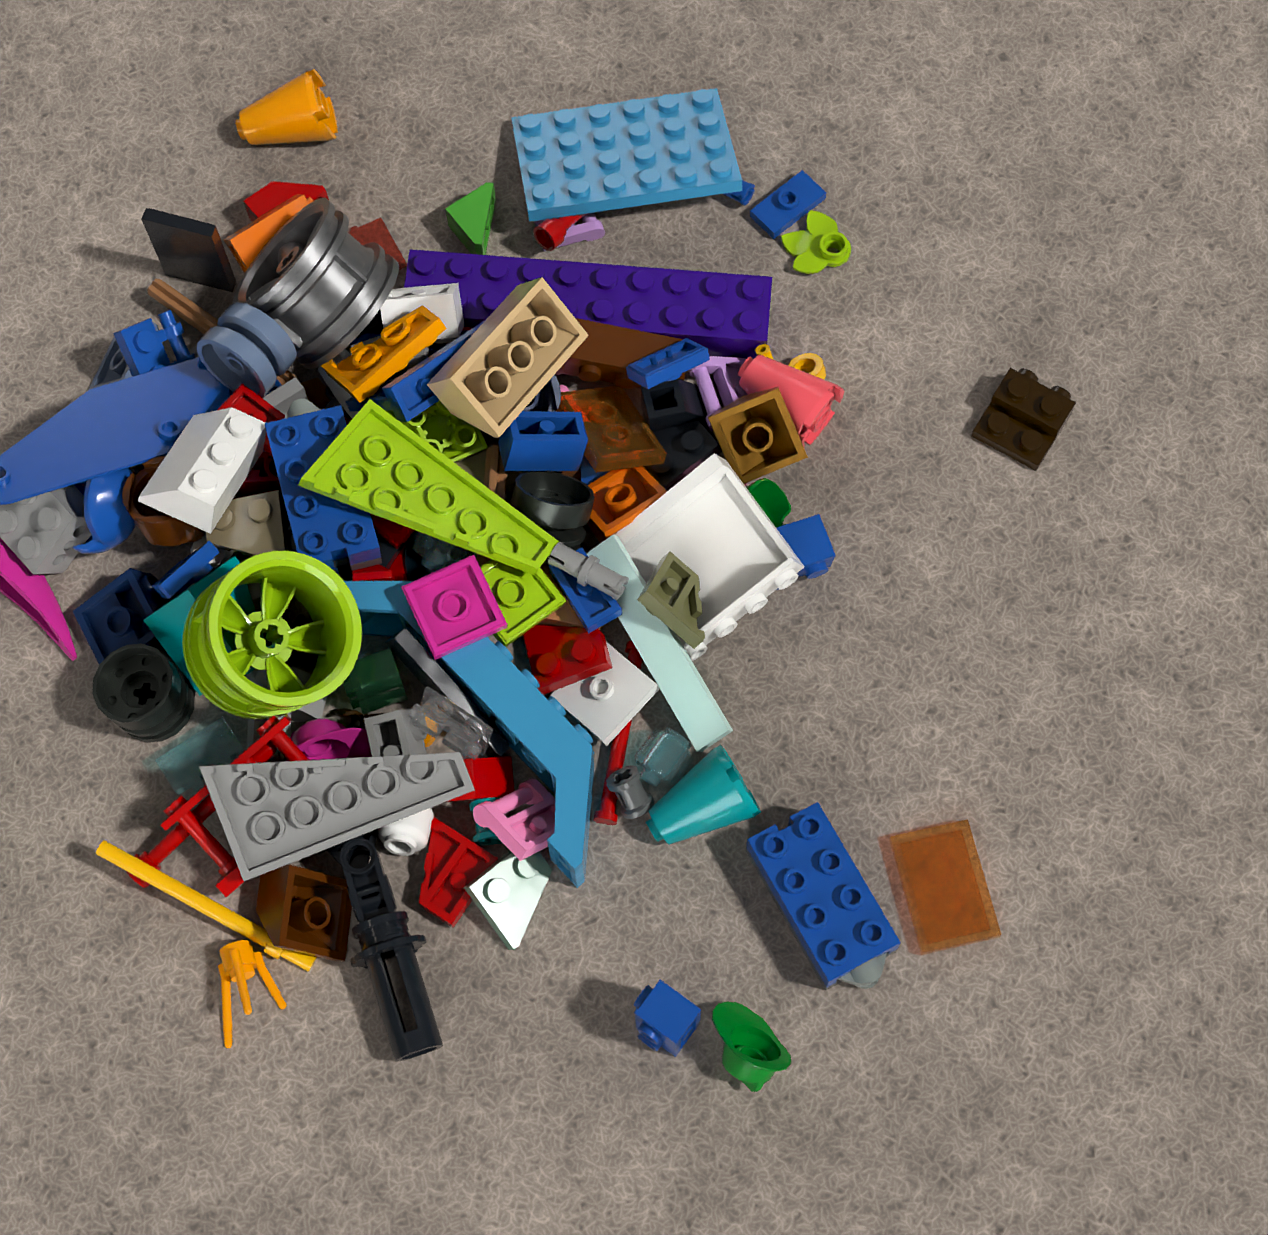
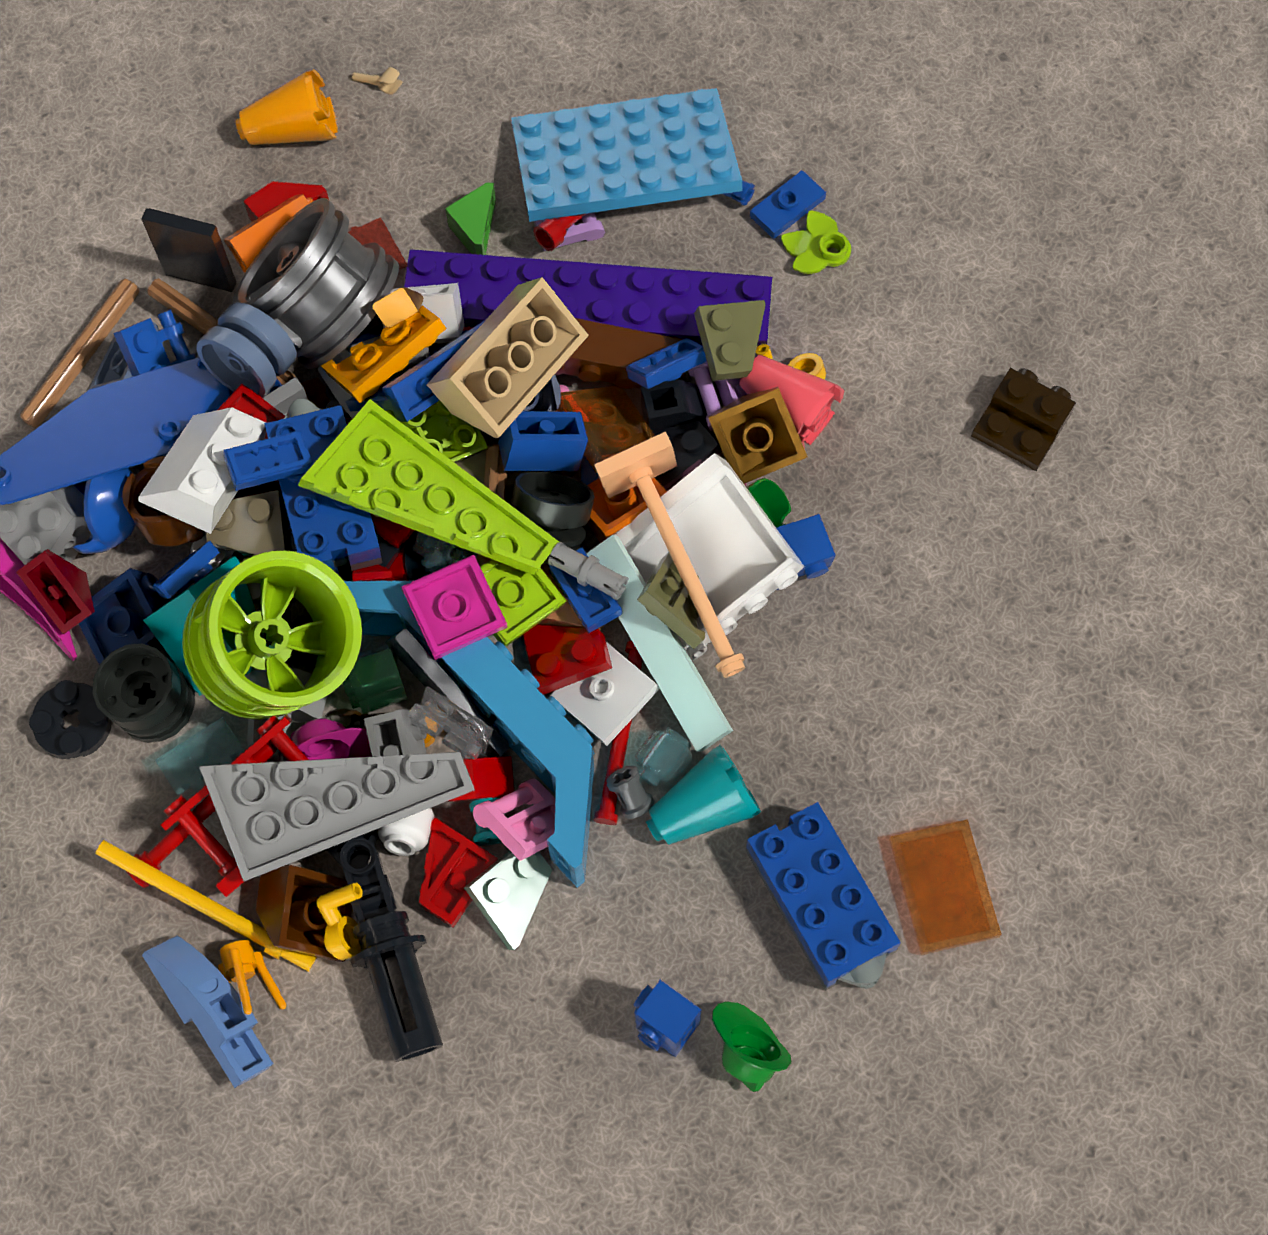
(59, 589): none -> dark red slope
(74, 741): none -> black plate
(79, 353): none -> medium nougat axle
(213, 1004): none -> medium blue slope
(267, 460): none -> blue plate
(338, 932): none -> yellow plate
(387, 82): none -> tan hand
(398, 306): none -> slope
(637, 468): none -> light nougat tile
(730, 337): none -> olive wing

